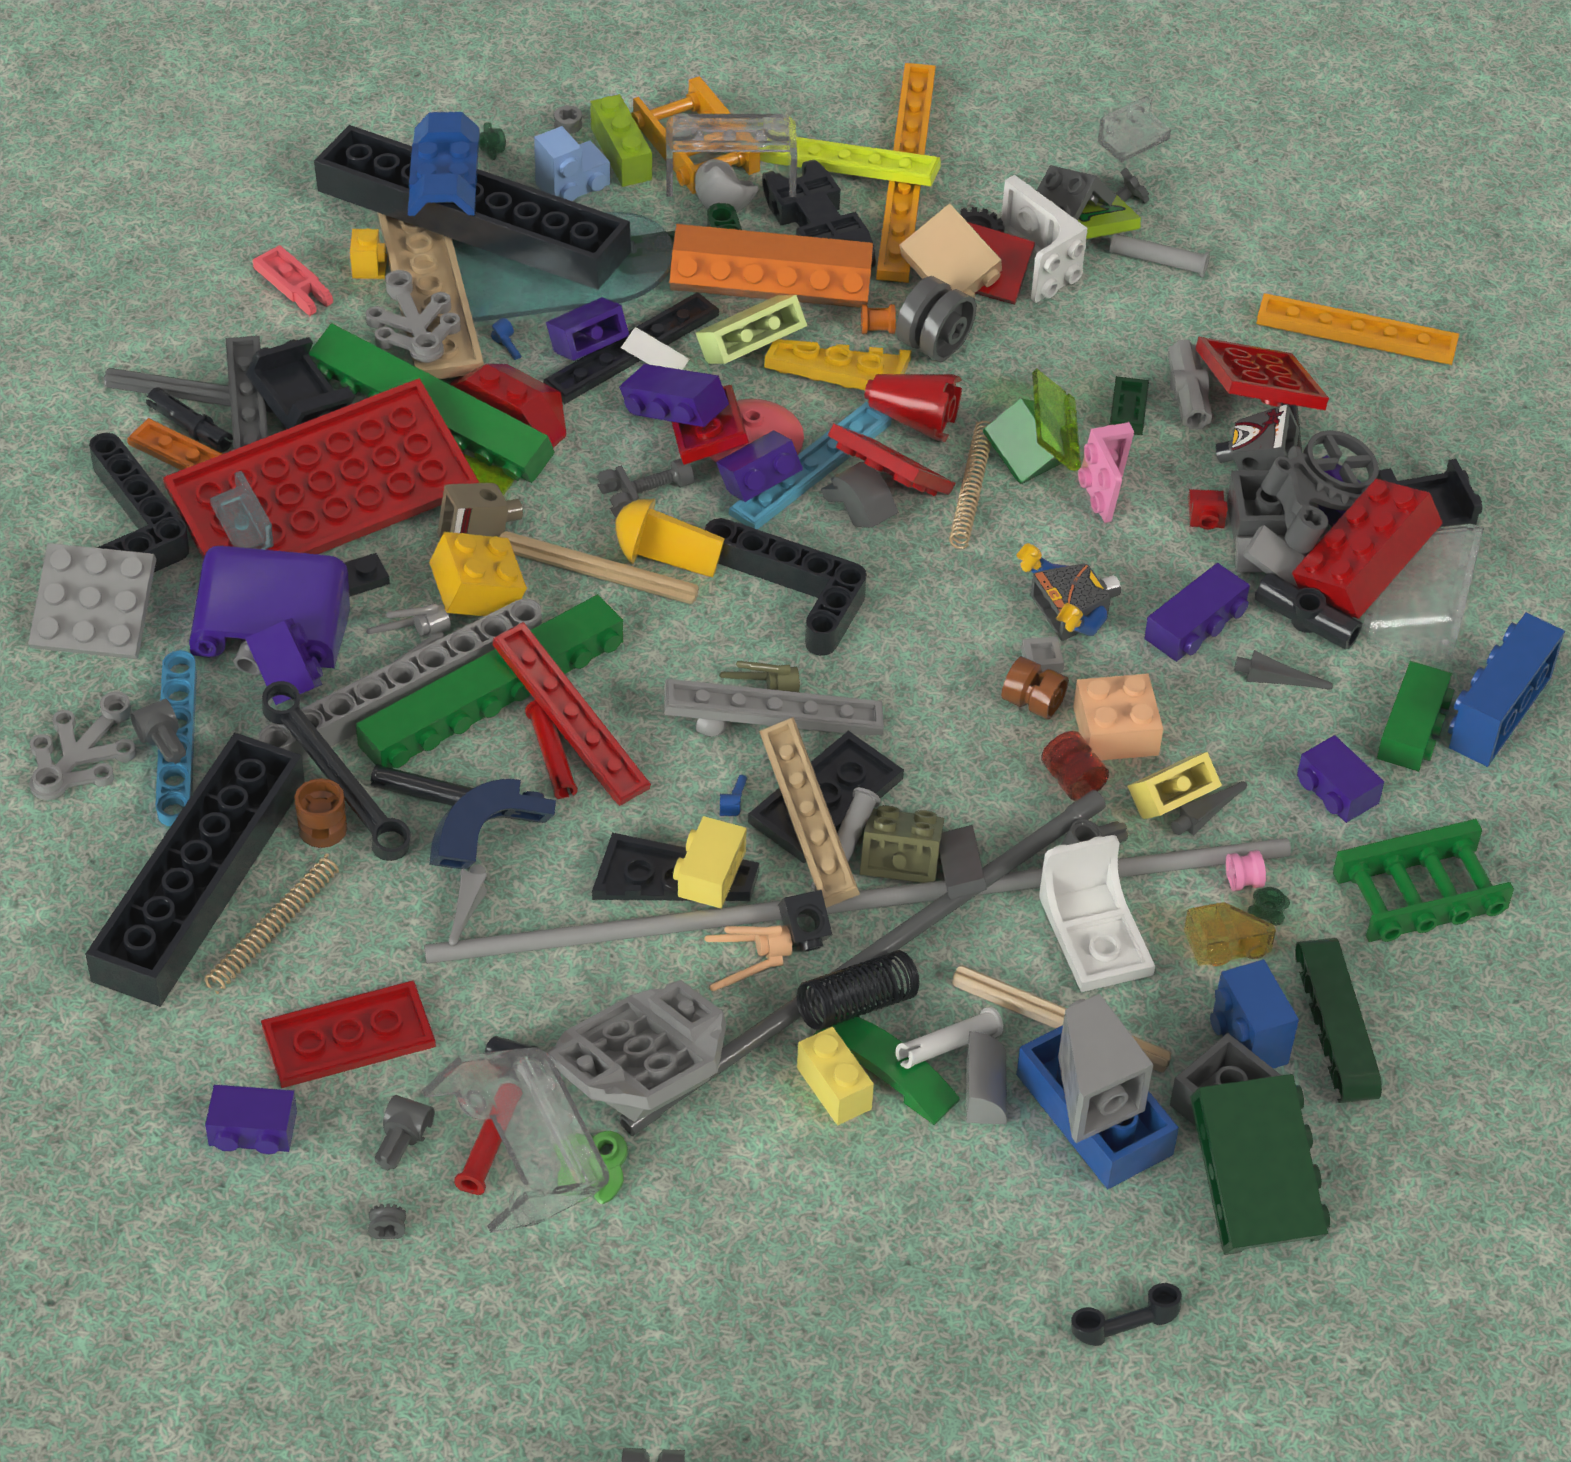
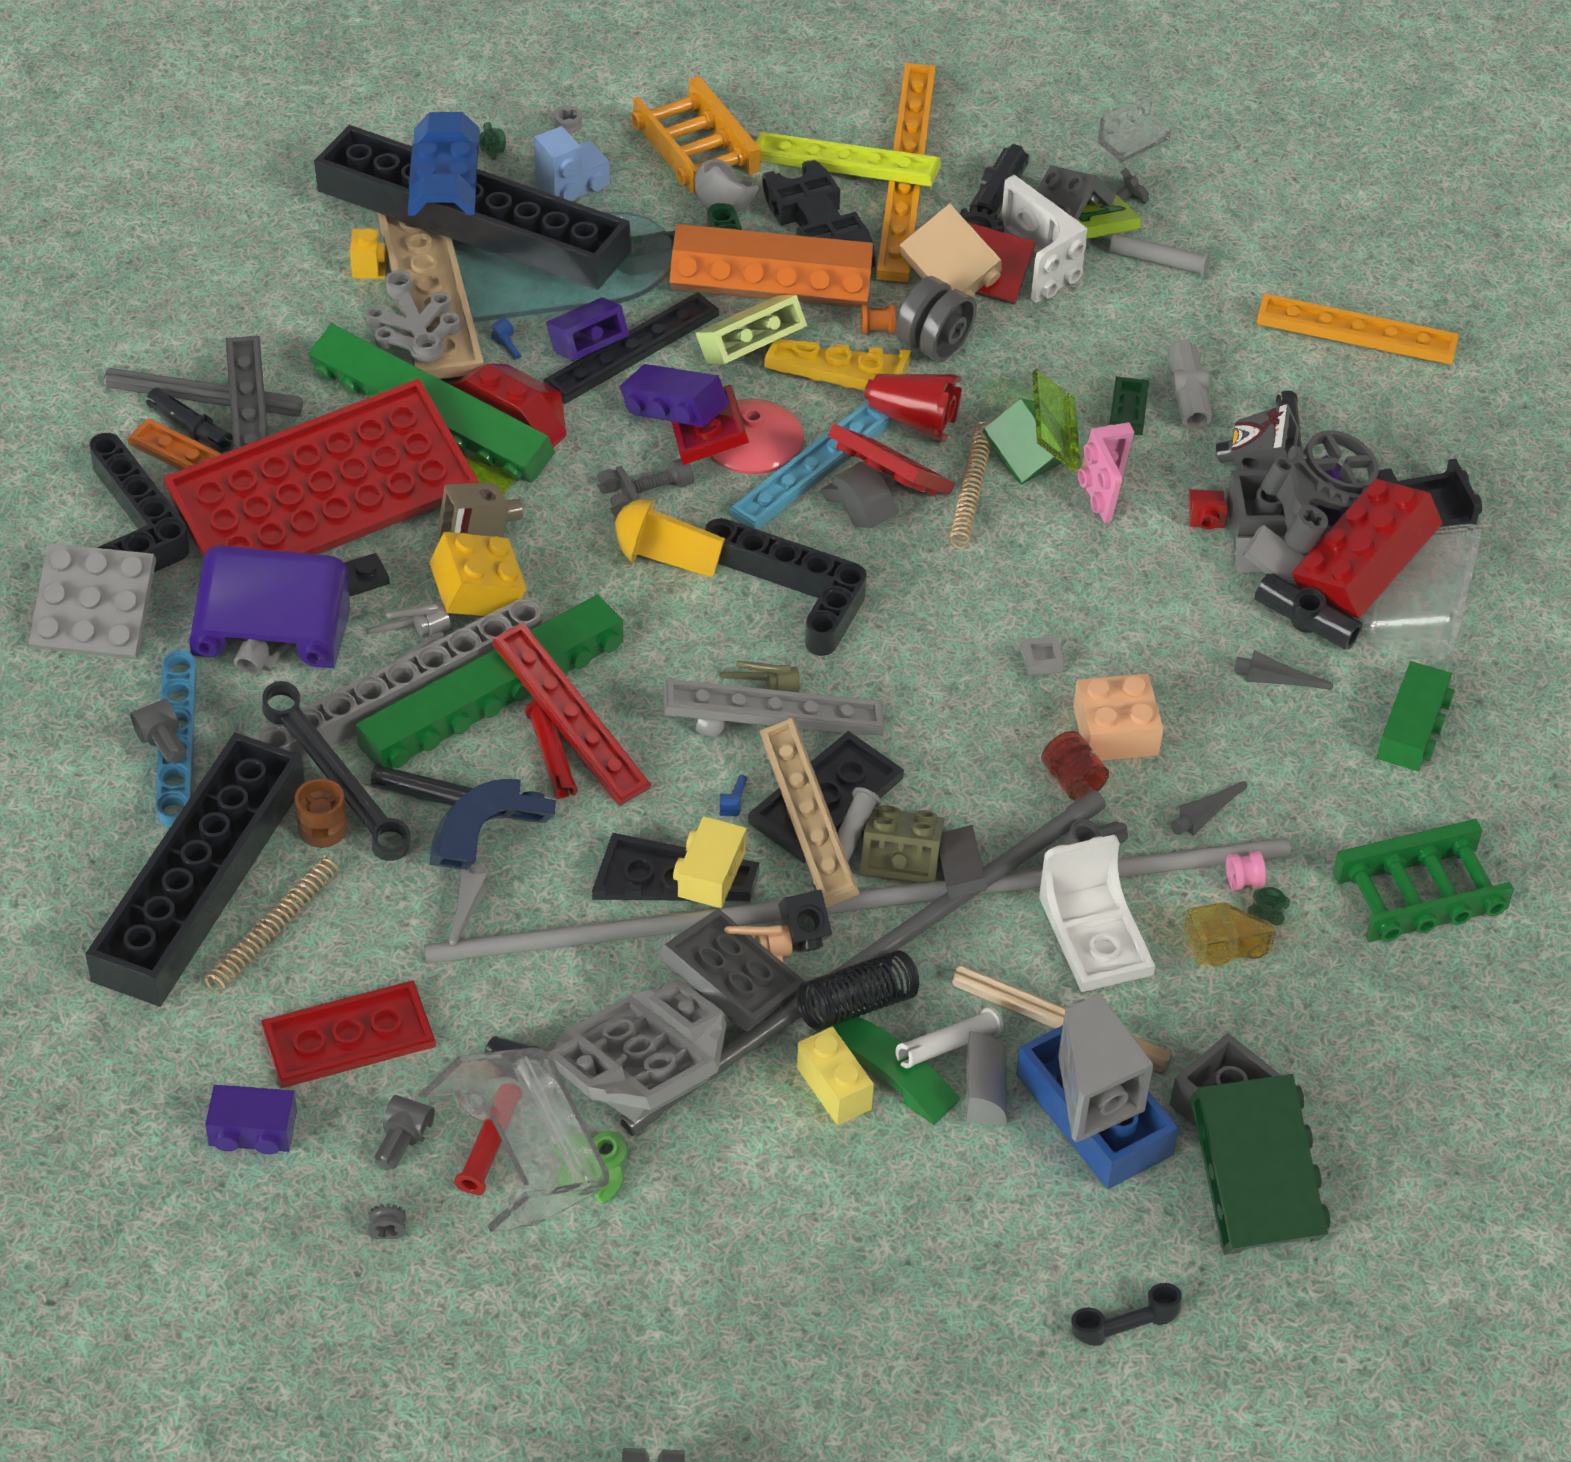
(81, 751): light grey plant -> none
(243, 516): clear light blue panel -> none
(283, 657): dark purple brick -> none
(292, 279): coral hinge -> none
(294, 383): black panel -> none
(602, 568): tan axle -> none
(621, 140): lime brick -> none
(653, 351): white sticker -> none
(731, 134): clear windscreen -> none
(731, 970): none -> dark grey plate
(759, 466): dark purple brick -> none
(1010, 162): none -> black piece
(1032, 686): dark orange wheel -> none
(1068, 595): torso -> none
(1174, 785): light yellow brick -> none
(1197, 612): dark purple brick -> none
(1255, 1012): blue brick -> none
(1261, 374): red plate -> none
(1339, 779): dark purple brick -> none
(1339, 1019): dark green beam -> none
(1505, 688): blue brick -> none

